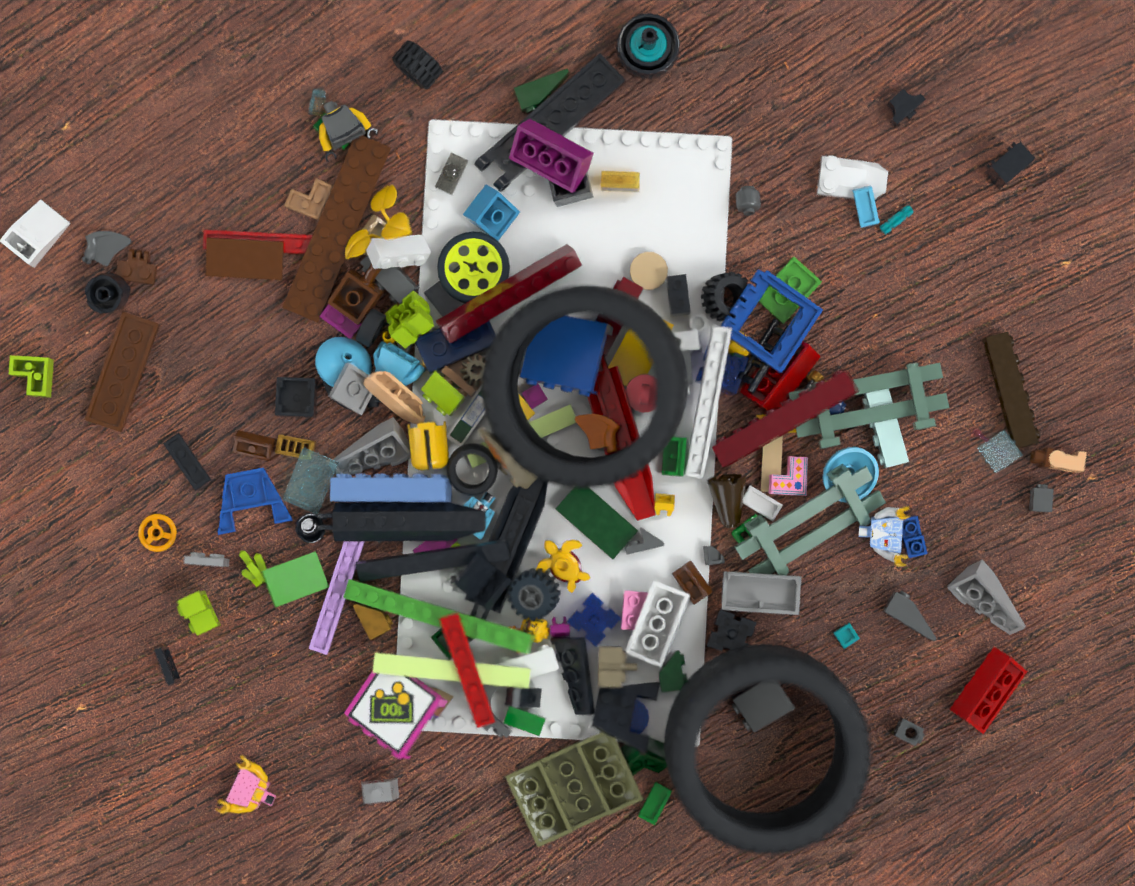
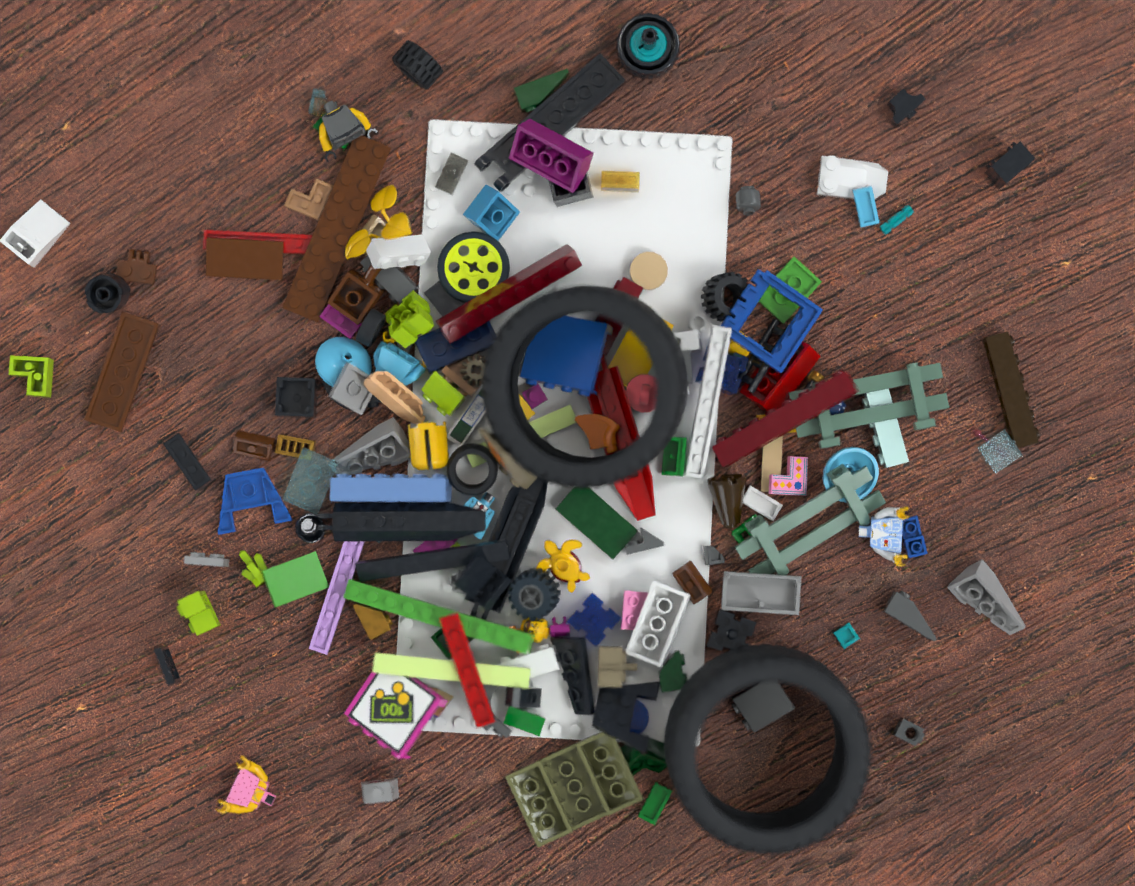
(104, 246): dark grey arm -> none
(151, 537): light orange piece -> none
(664, 502): yellow tile -> none
(678, 295): black brick -> none
(988, 690): red slope -> none
(1041, 499): dark grey brick -> none
(1058, 460): light nougat hips -> none

